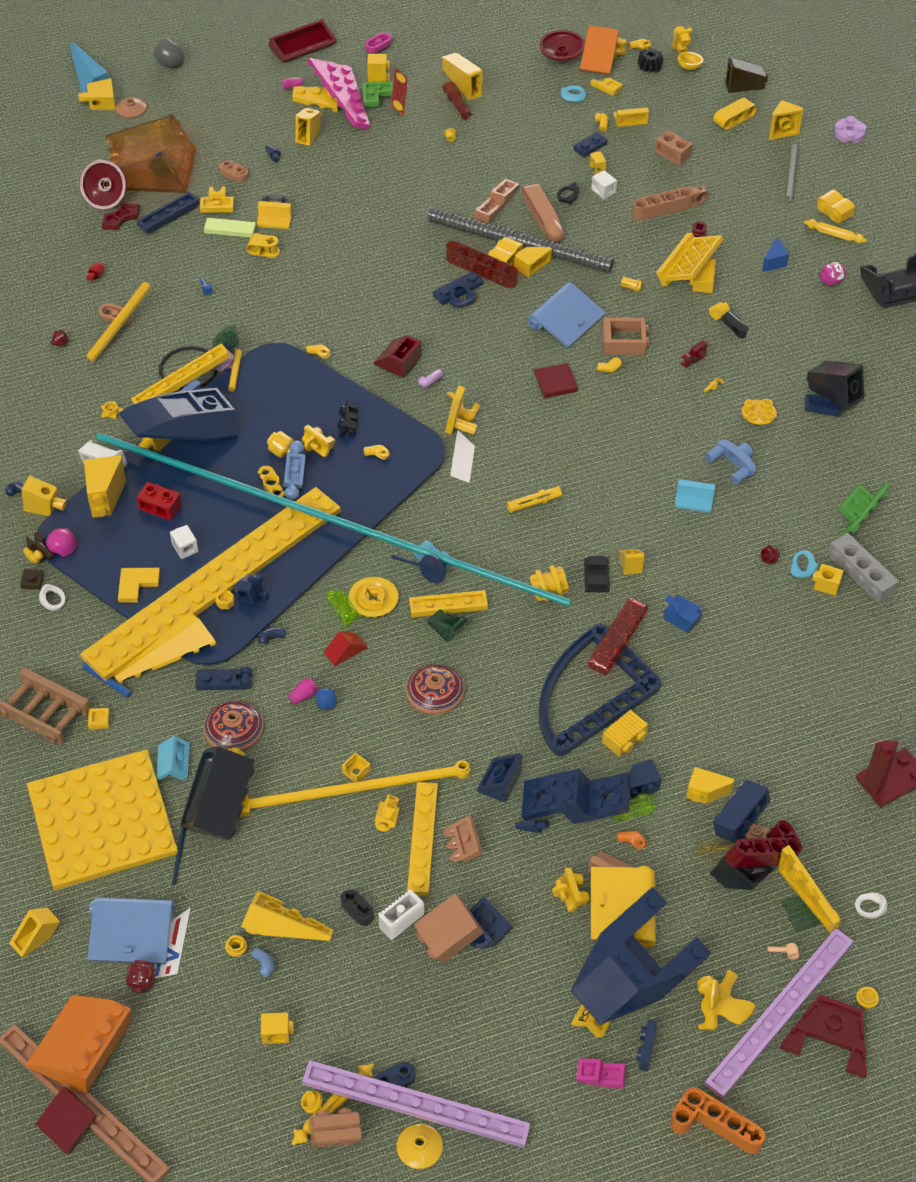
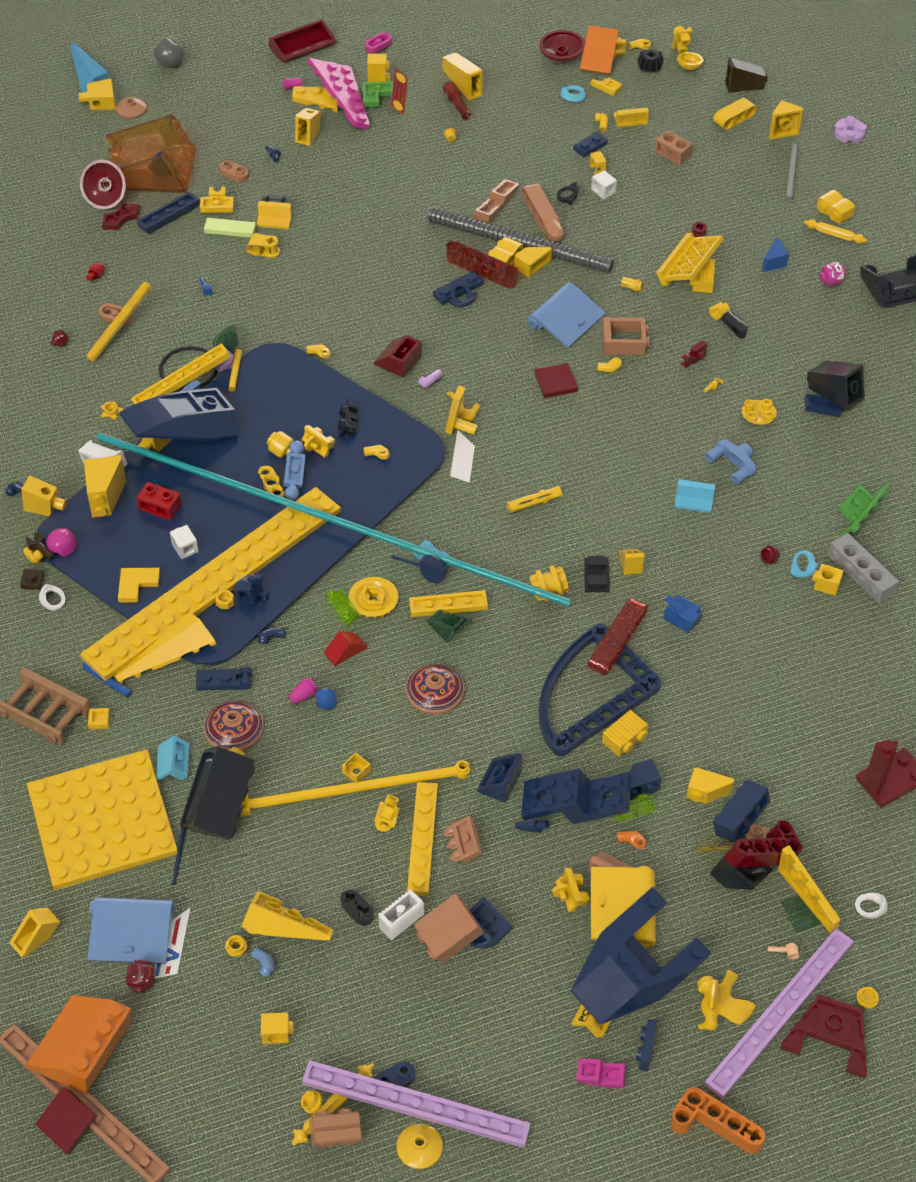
(668, 202): nougat piece -> none

